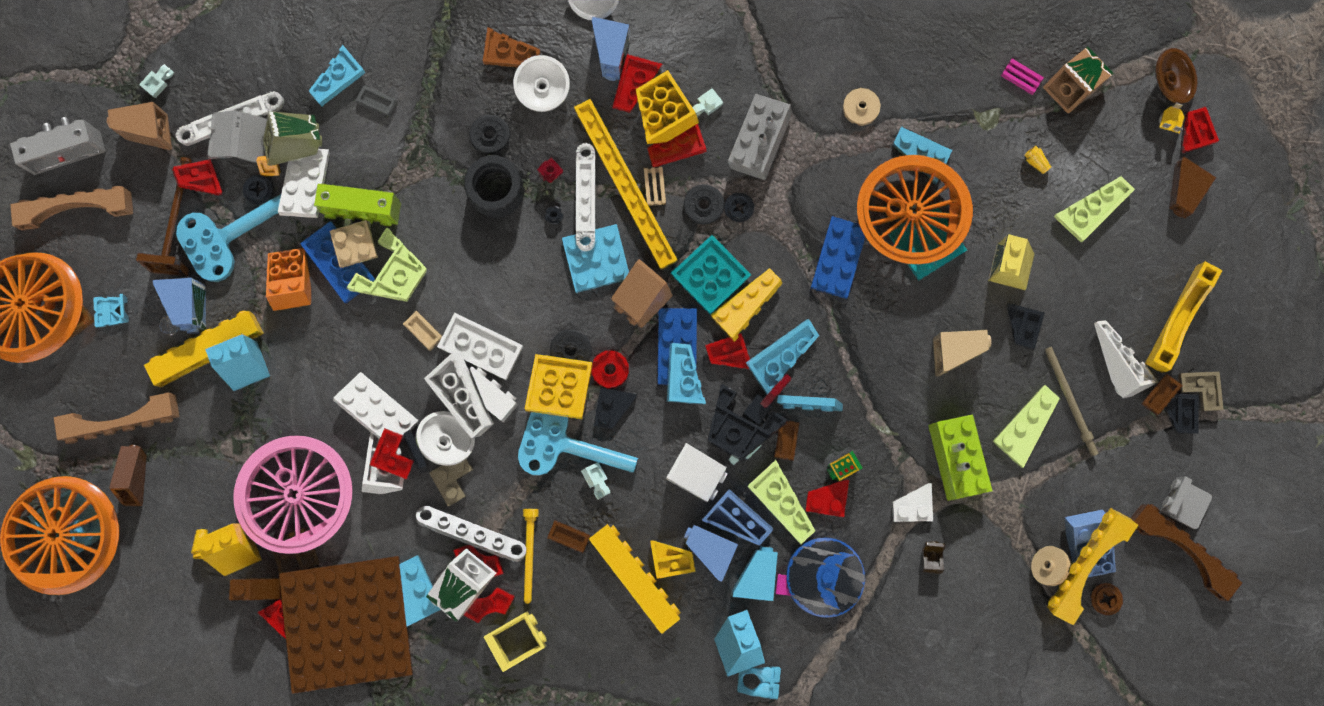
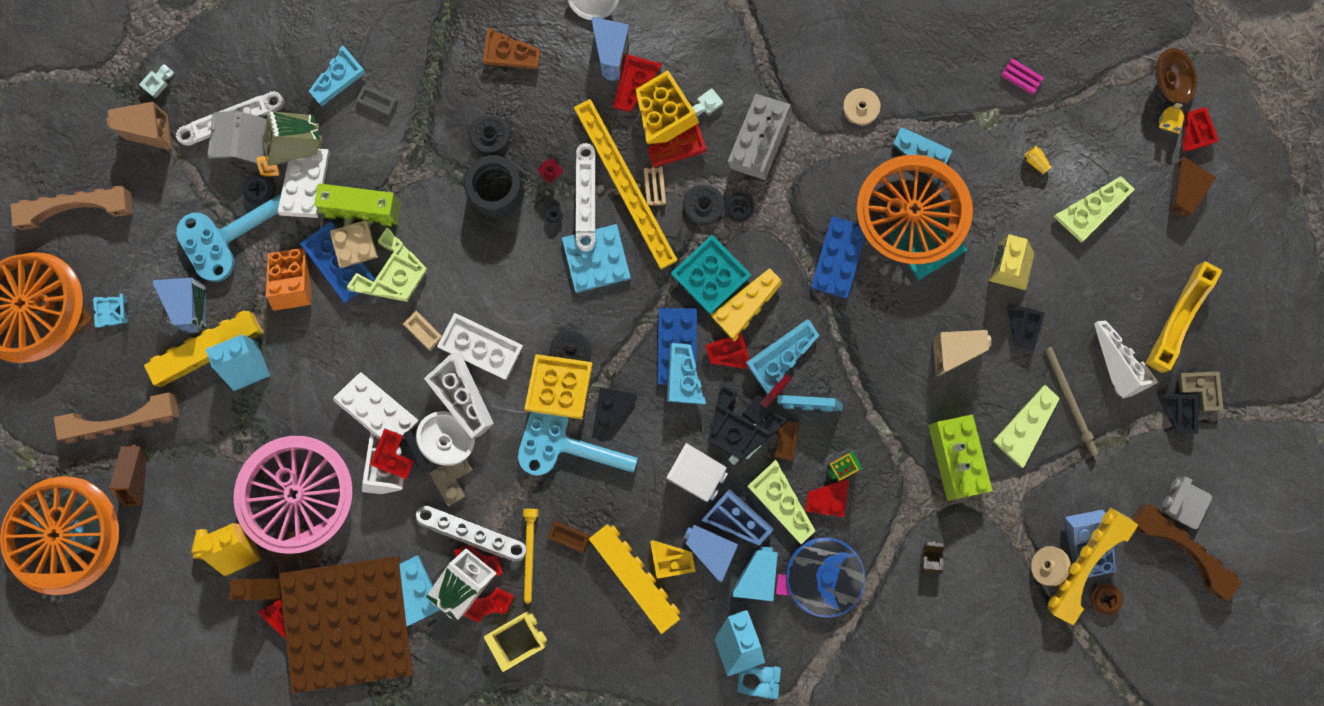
(57, 146): light grey piece -> none
(164, 263): reddish brown tile -> none
(198, 177): red wing -> none
(494, 399): white slope -> none
(539, 71): white dish -> none
(595, 477): light aqua plate -> none
(615, 379): red tile -> none
(641, 294): medium nougat slope -> none
(914, 506): white wing -> none
(1077, 80): medium nougat slope -> none
(1161, 394): reddish brown tile -> none

